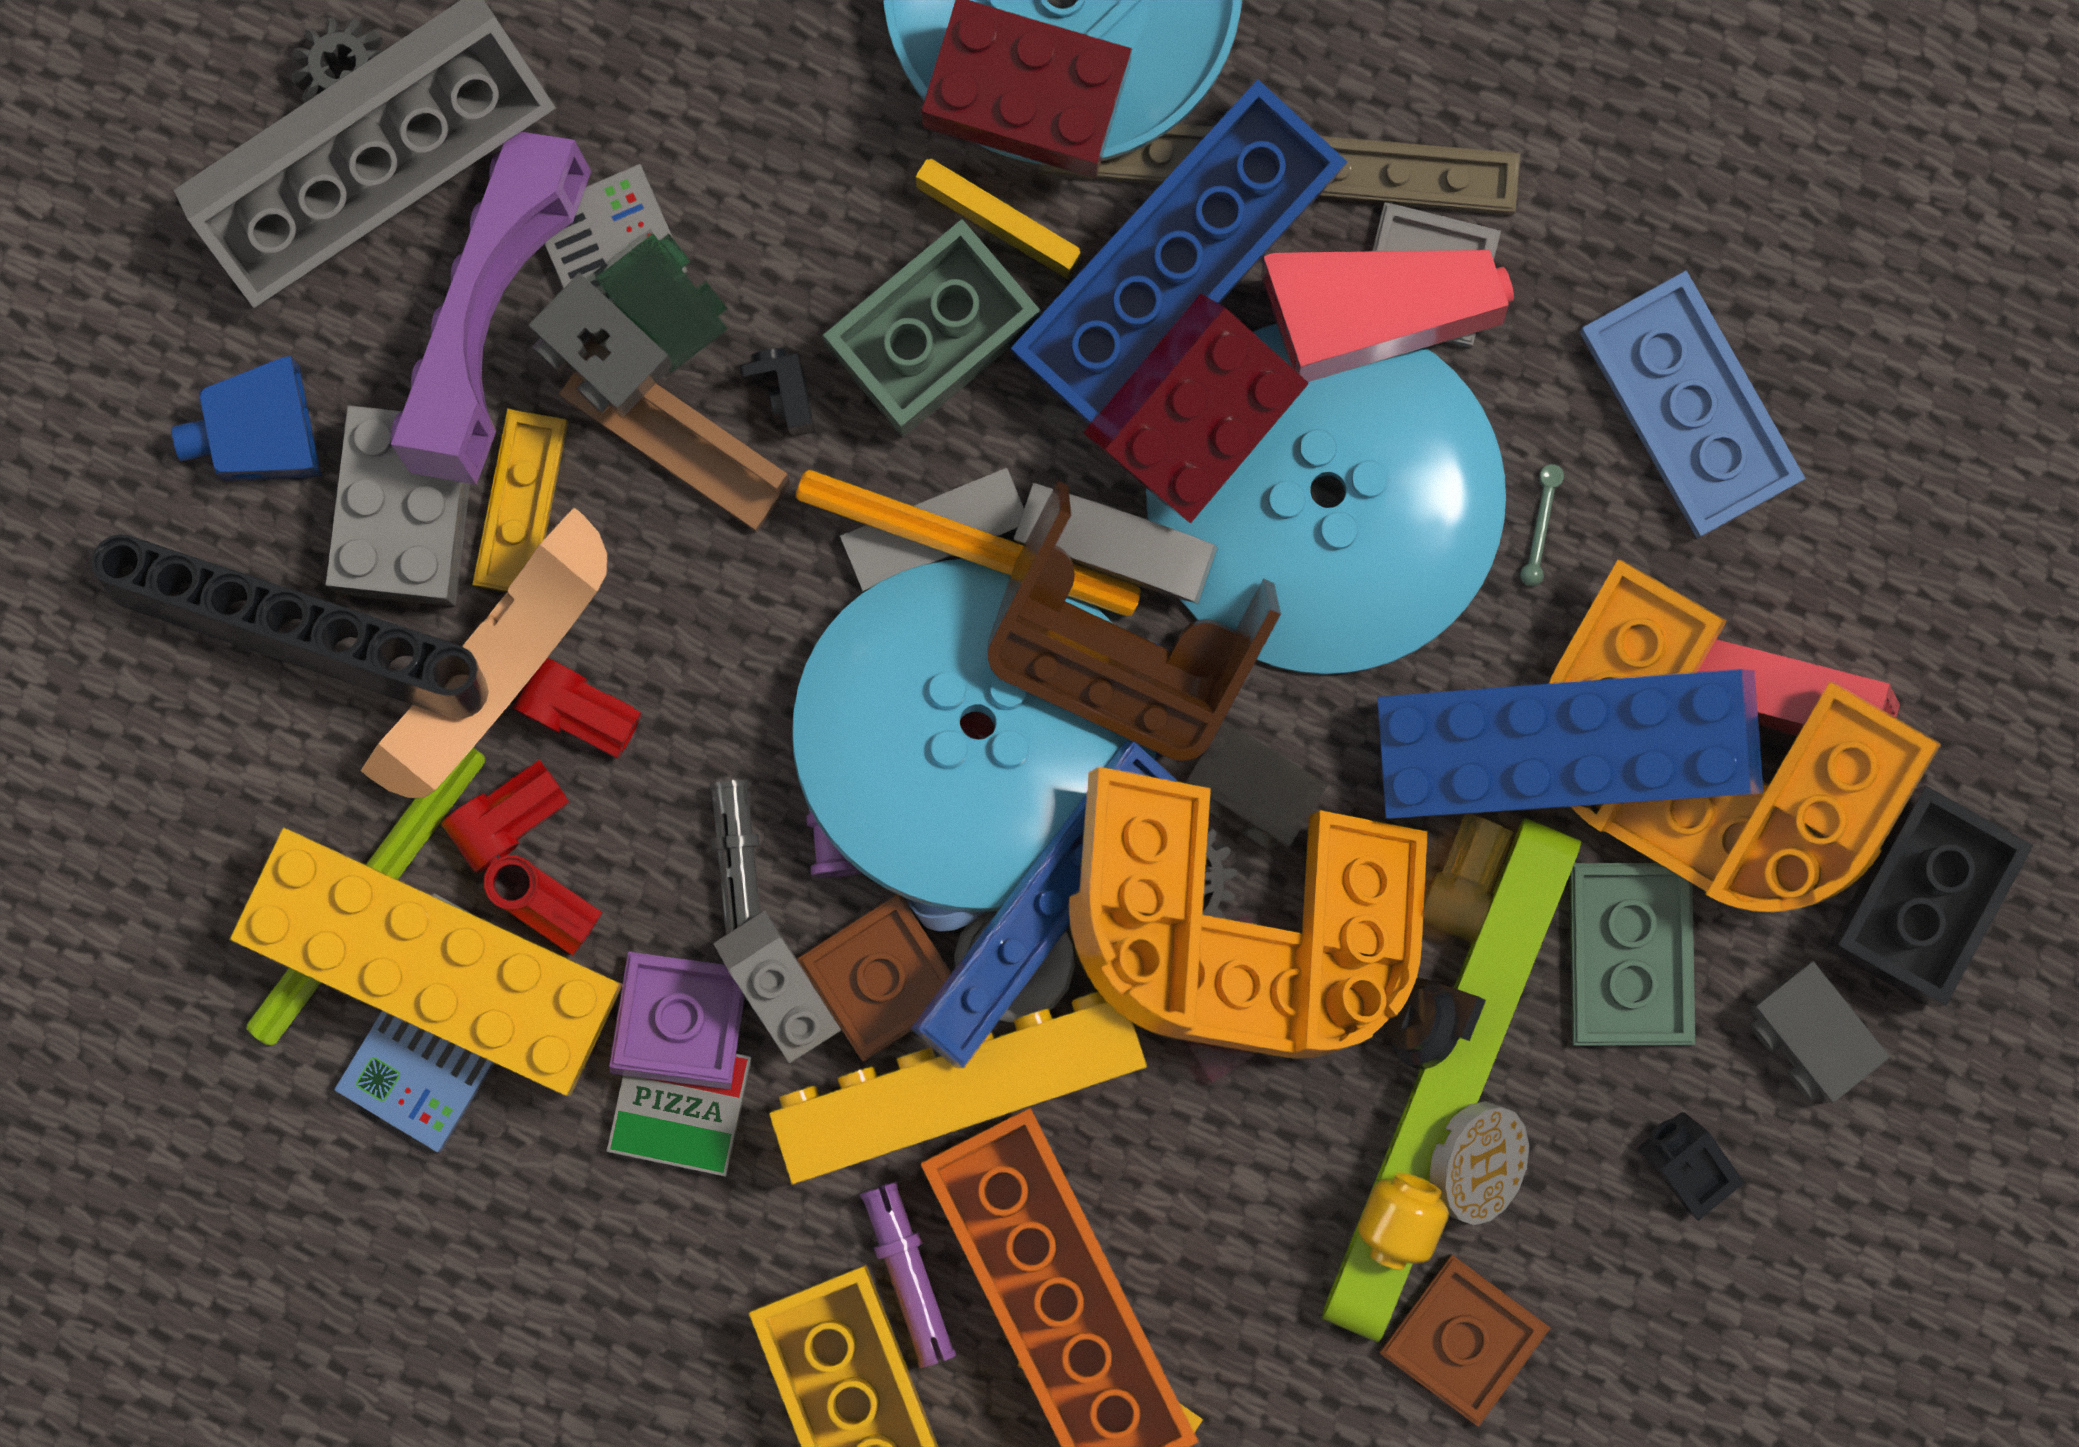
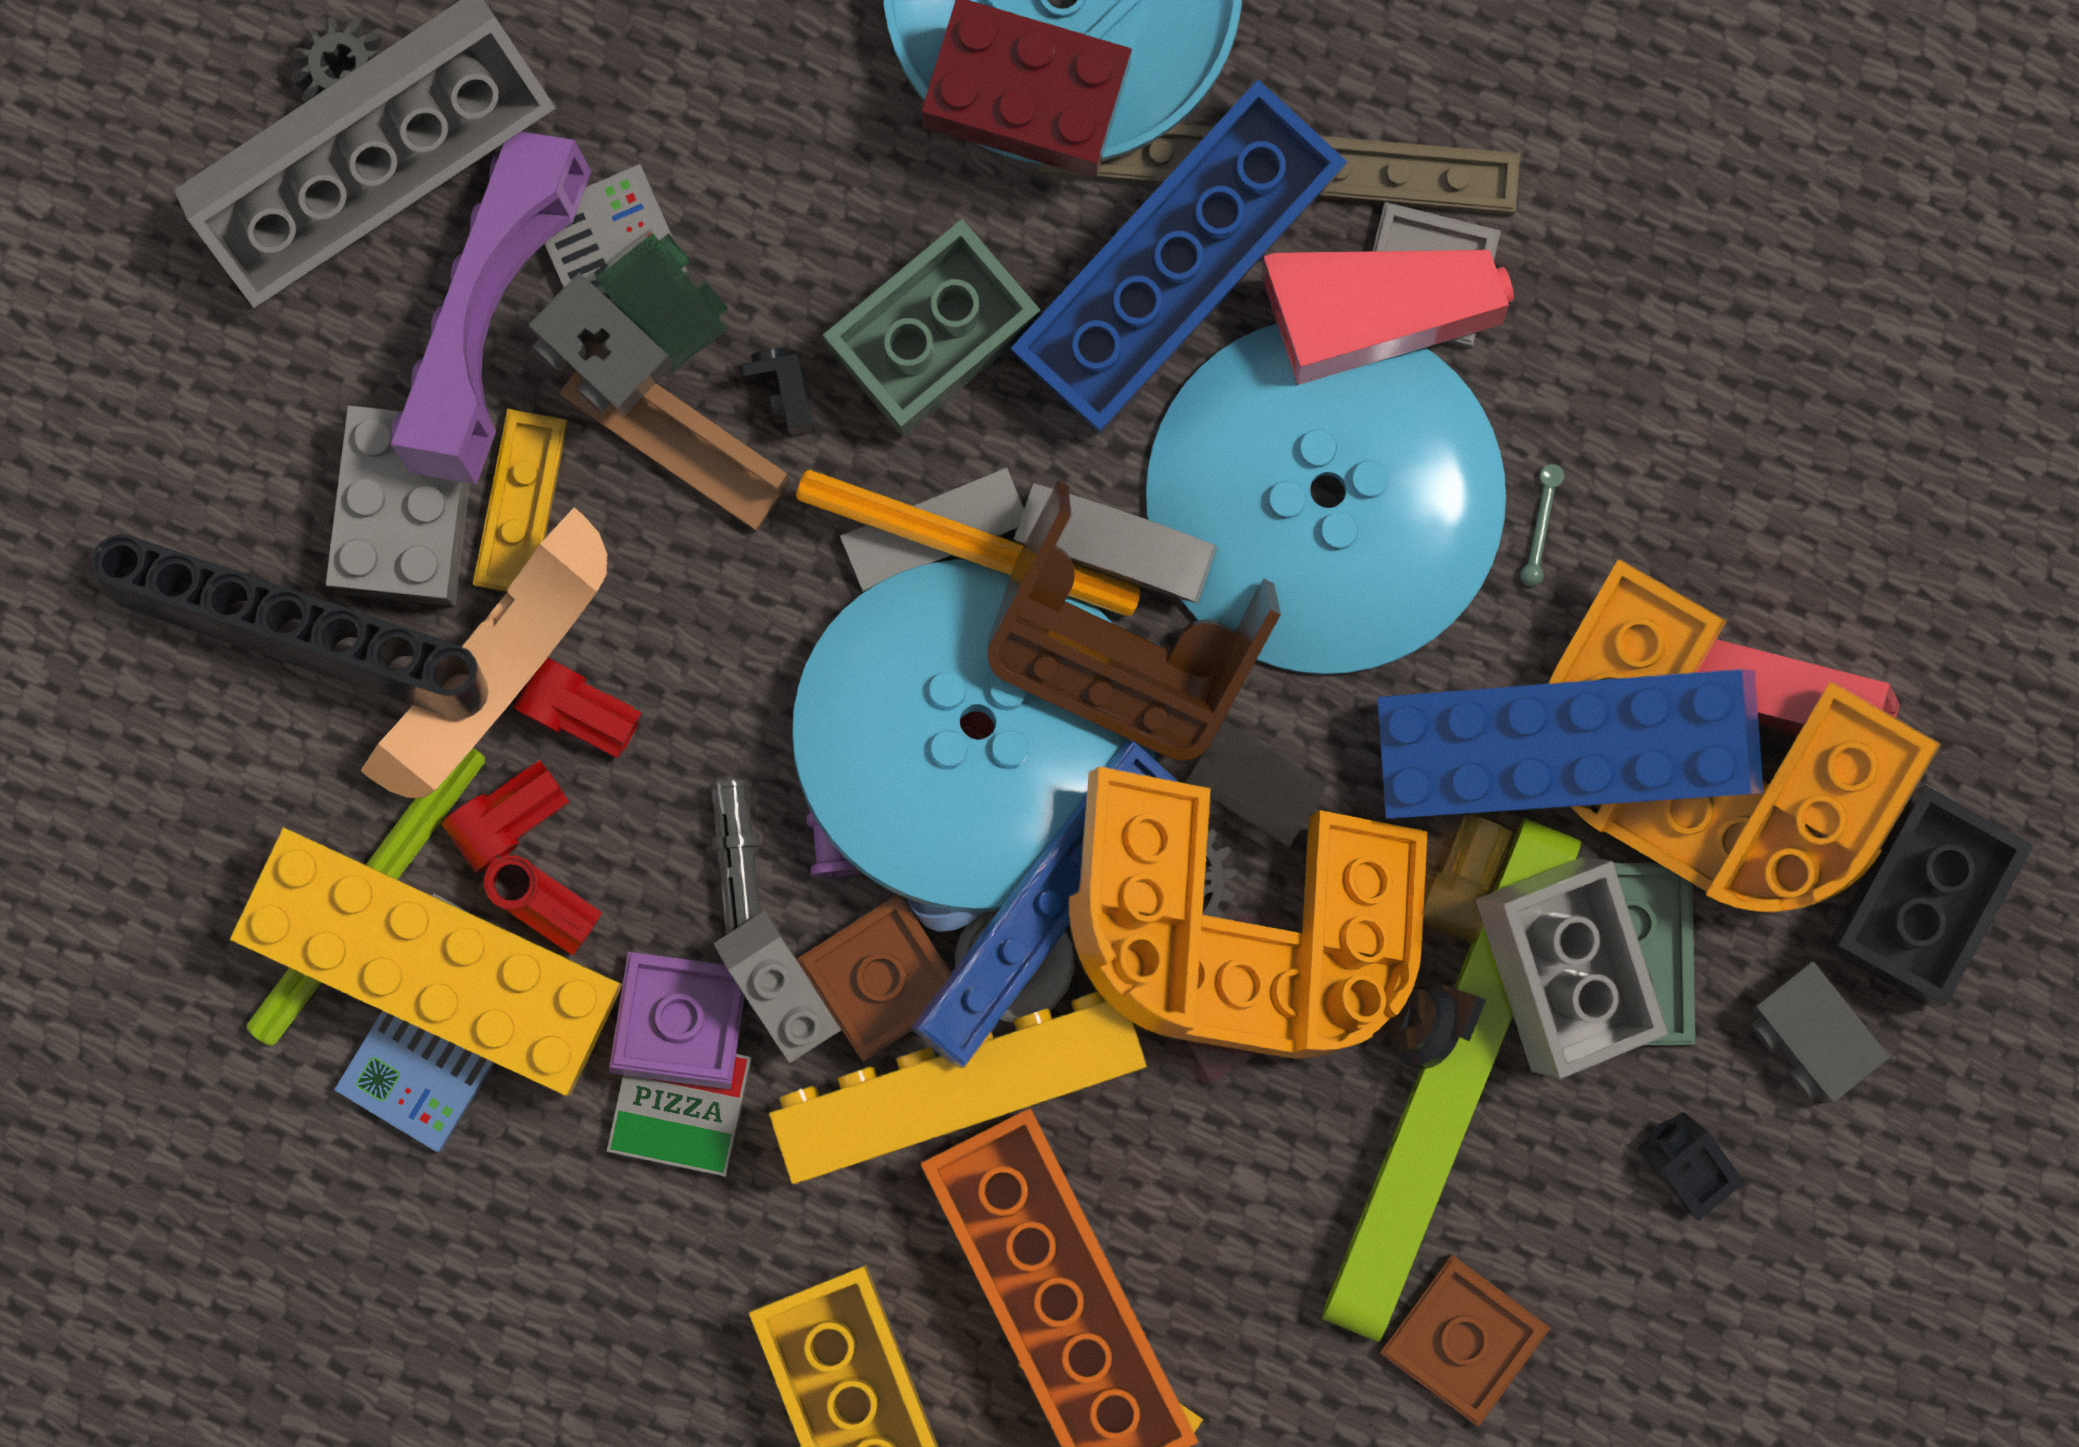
(254, 426): blue torso -> none
(907, 1273): medium lavender pin -> none
(998, 218): yellow tile -> none
(1196, 407): dark red brick -> none
(1403, 1220): yellow head -> none
(1480, 1162): light grey tile -> none
(1571, 967): none -> light grey brick
(1692, 404): medium blue plate -> none

